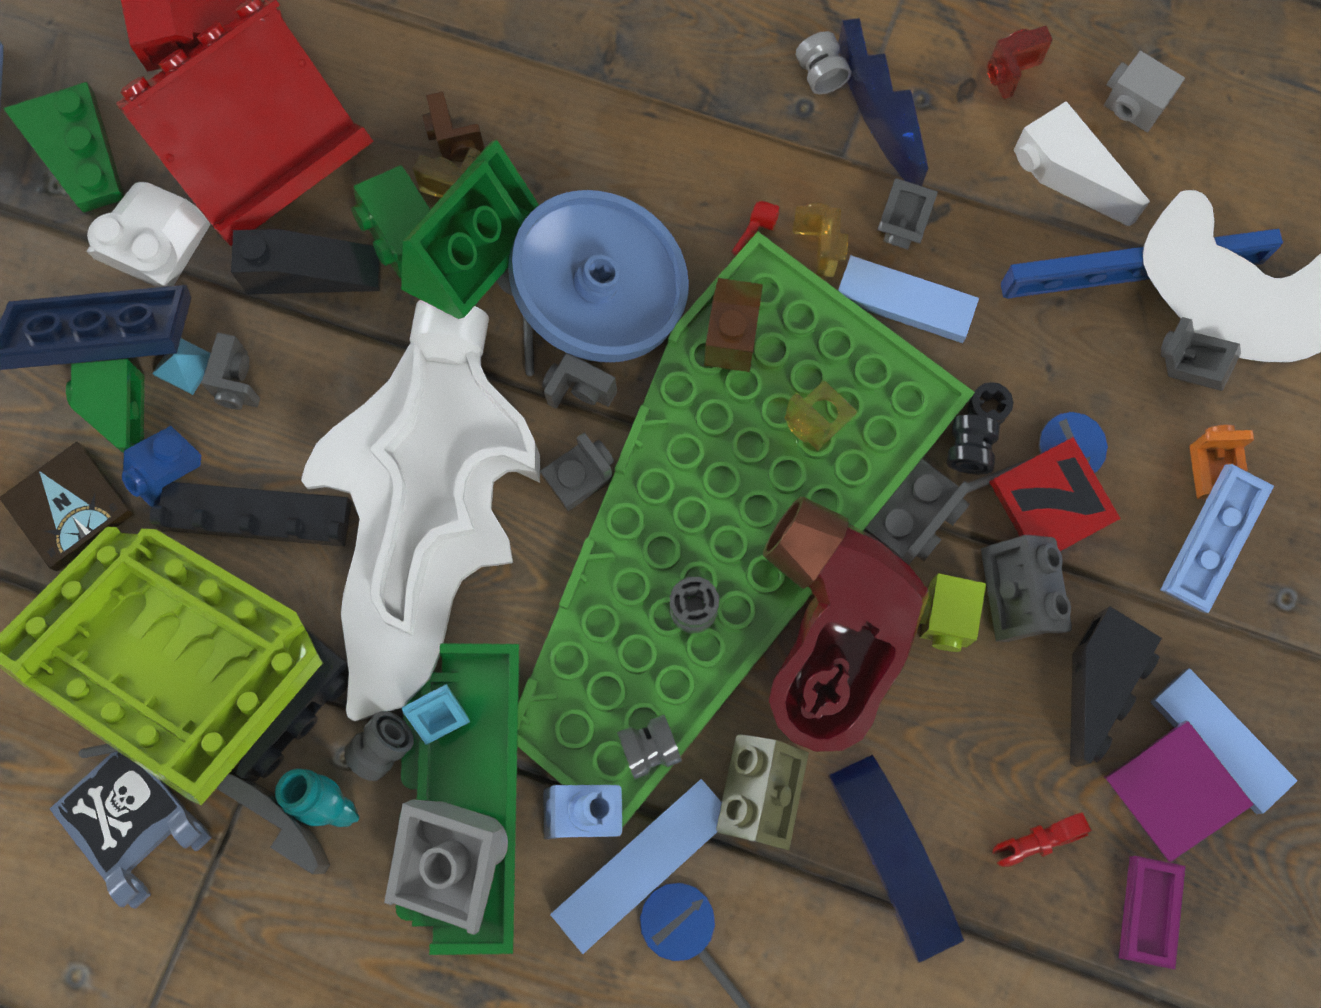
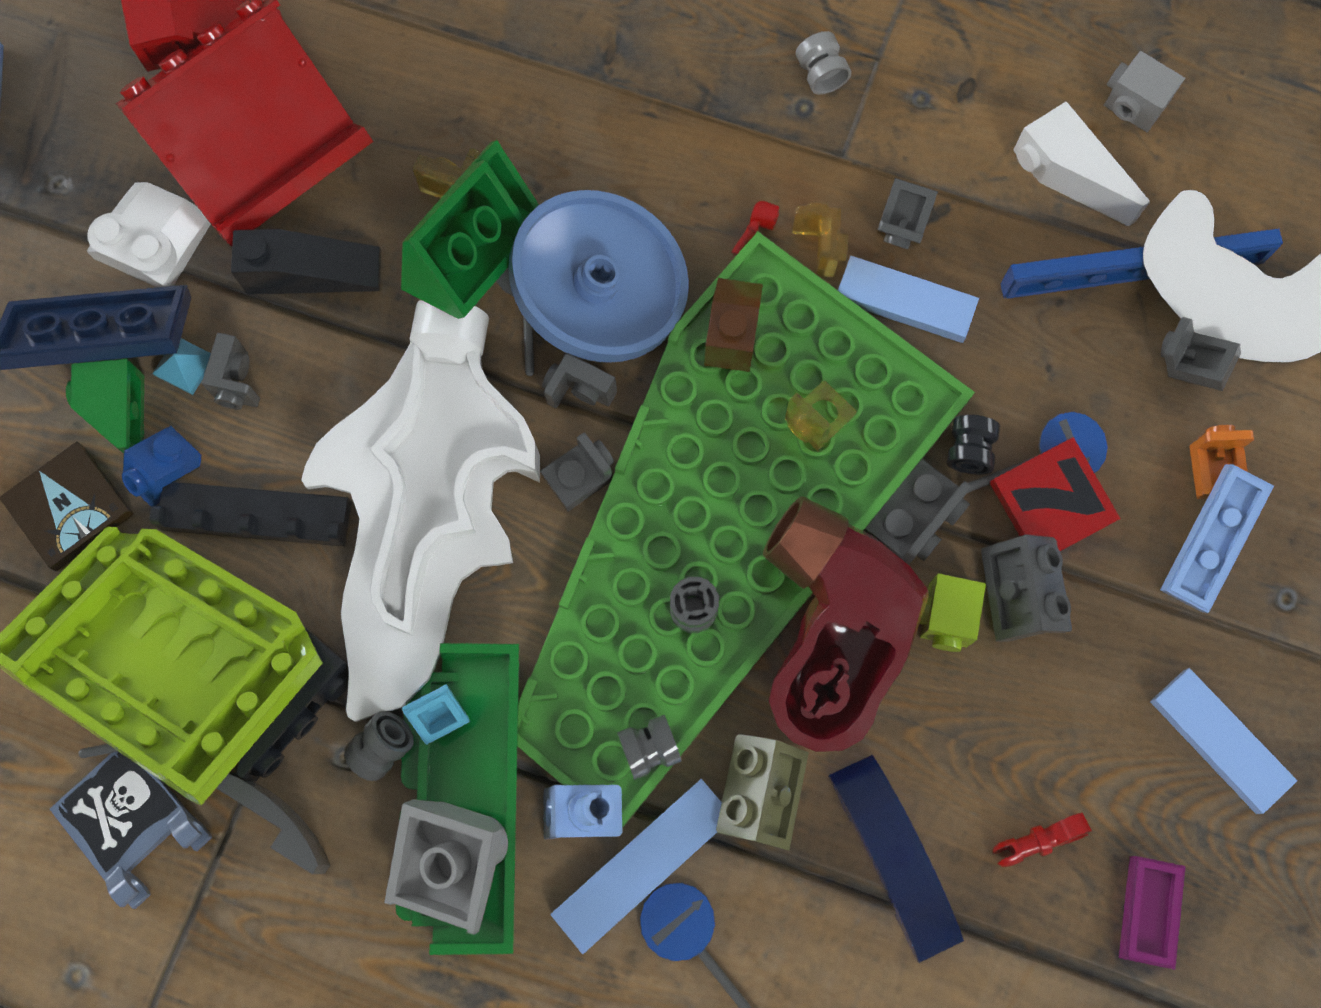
(72, 143): green wing -> none
(314, 799): teal animal -> none
(390, 210): green brick -> none
(452, 142): reddish brown bracket -> none
(887, 113): clear blue slope -> none
(987, 392): black bush -> none
(1017, 53): clear red bracket -> none
(1104, 673): black slope -> none
(1178, 791): magenta tile -> none

